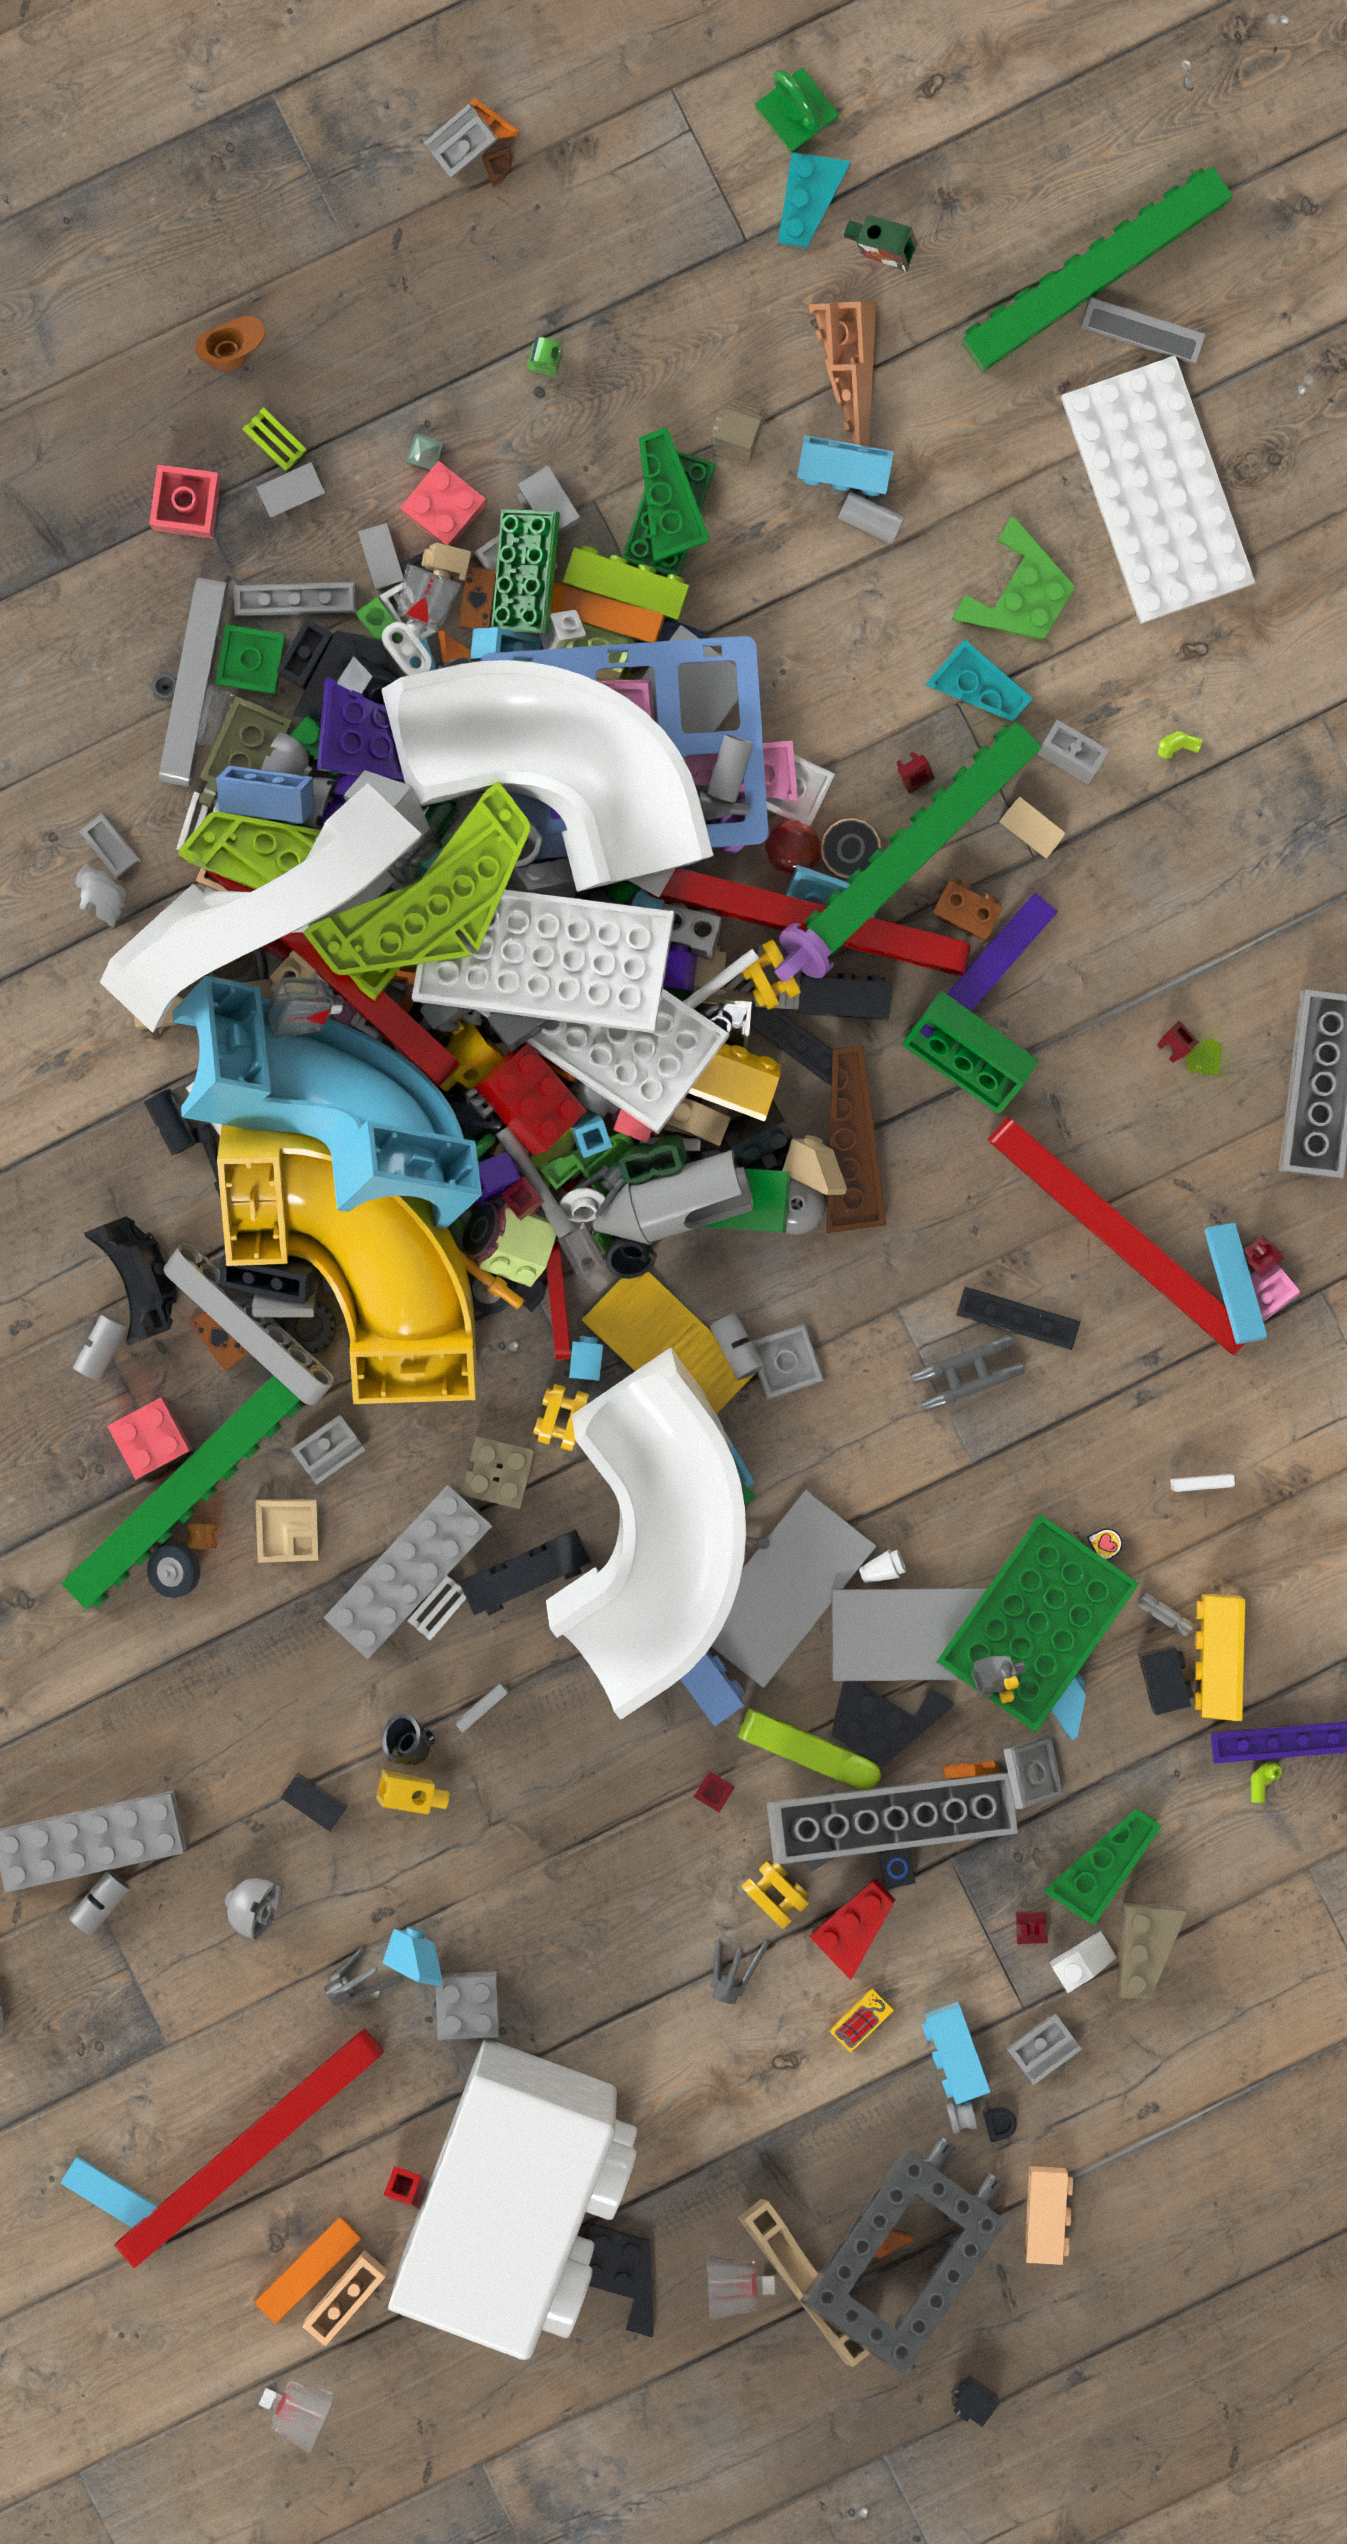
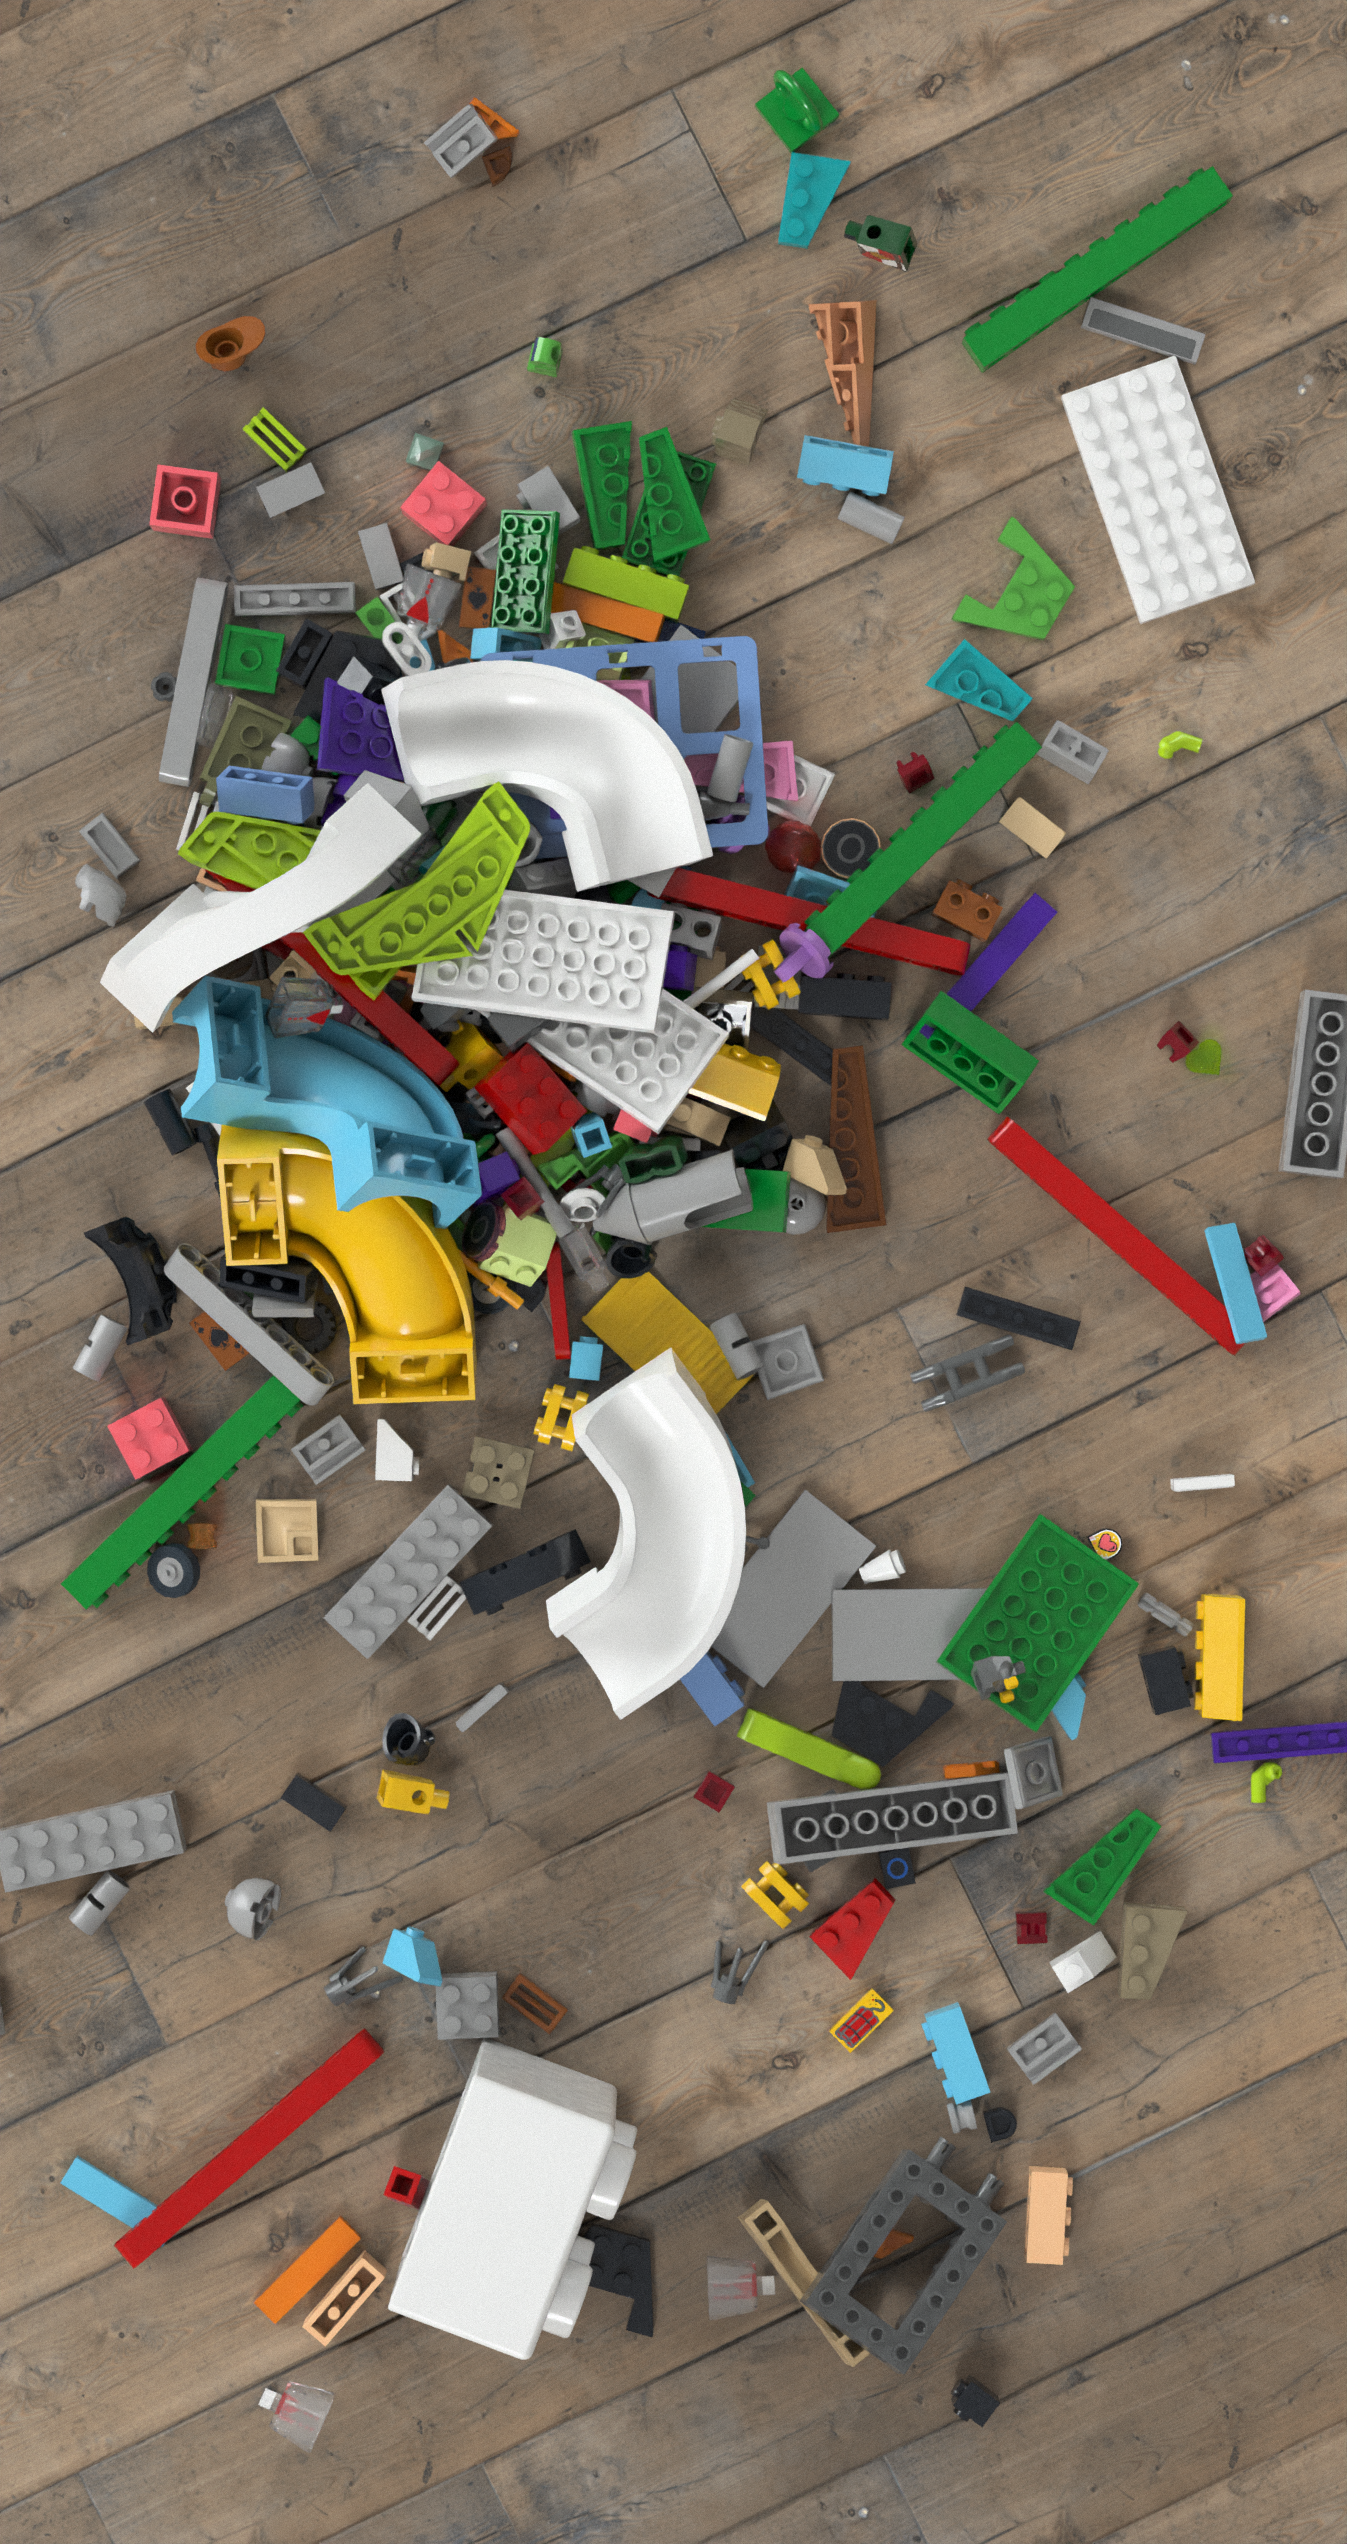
(394, 1455): none -> white slope
(542, 1994): none -> dark orange tile
(603, 471): none -> green wing

